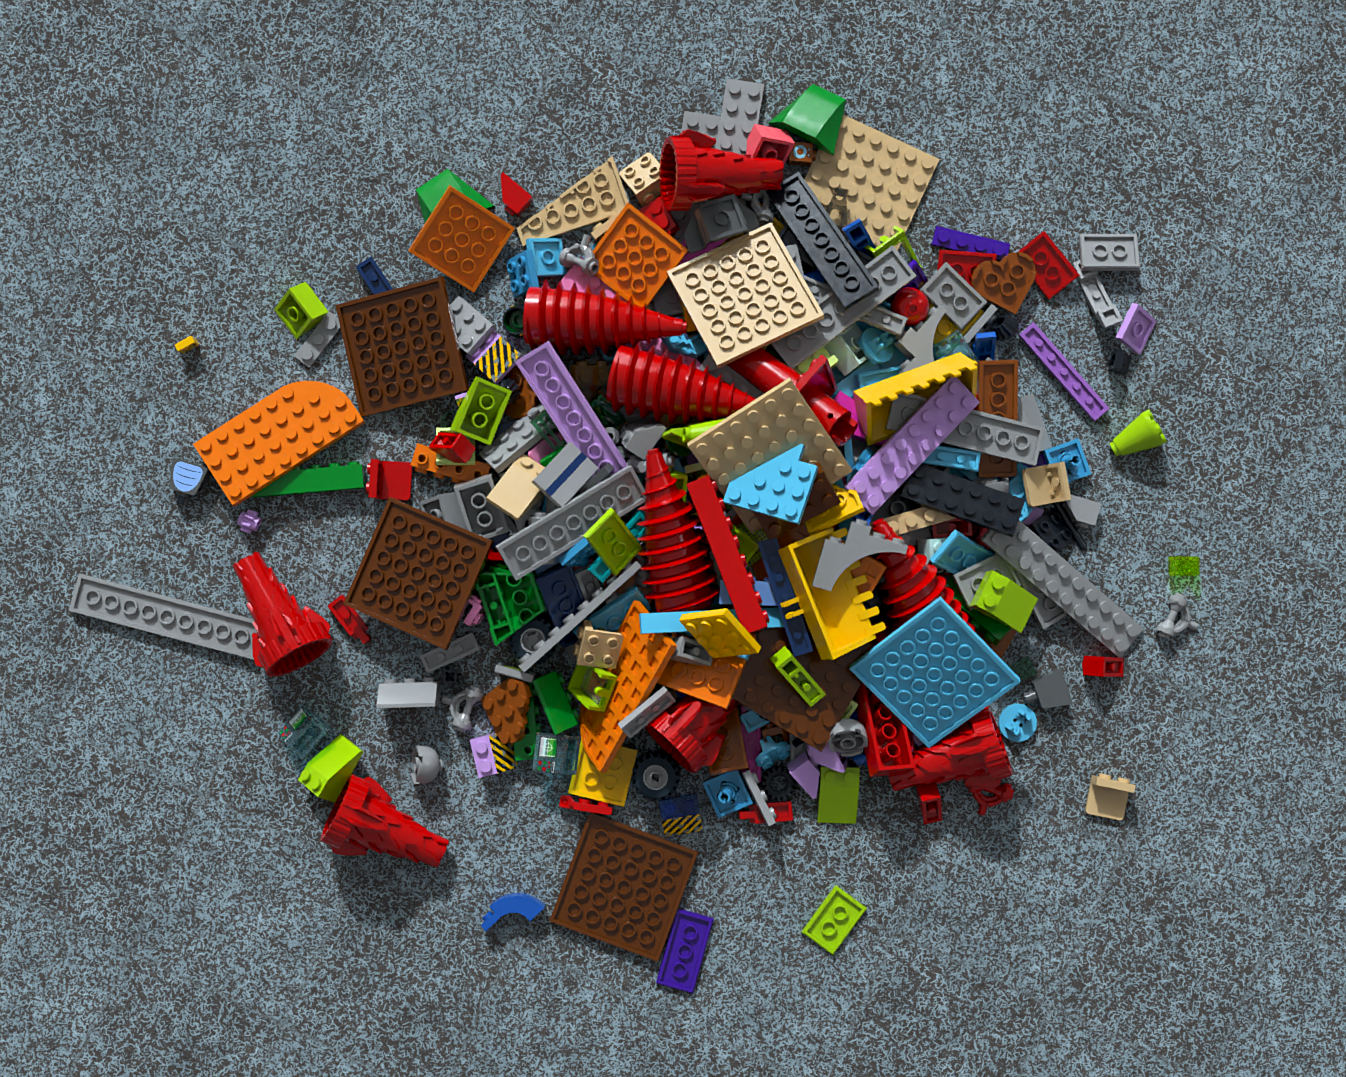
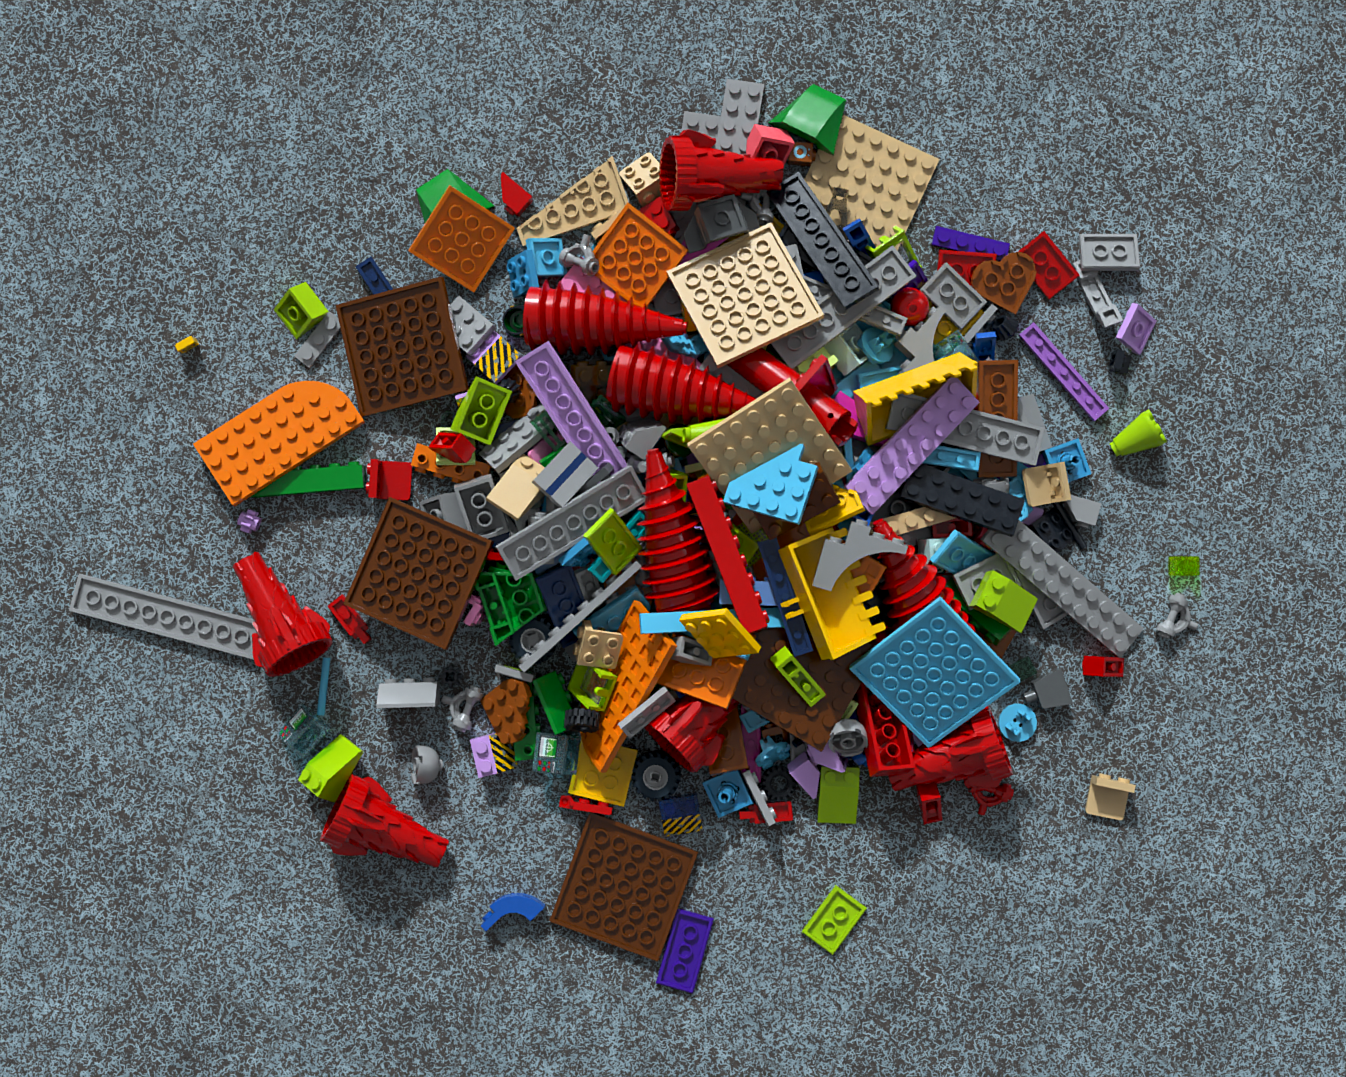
(187, 479): torso -> none
(323, 686): none -> medium azure bar
(458, 649): light grey plate -> none
(581, 720): none -> black tyre

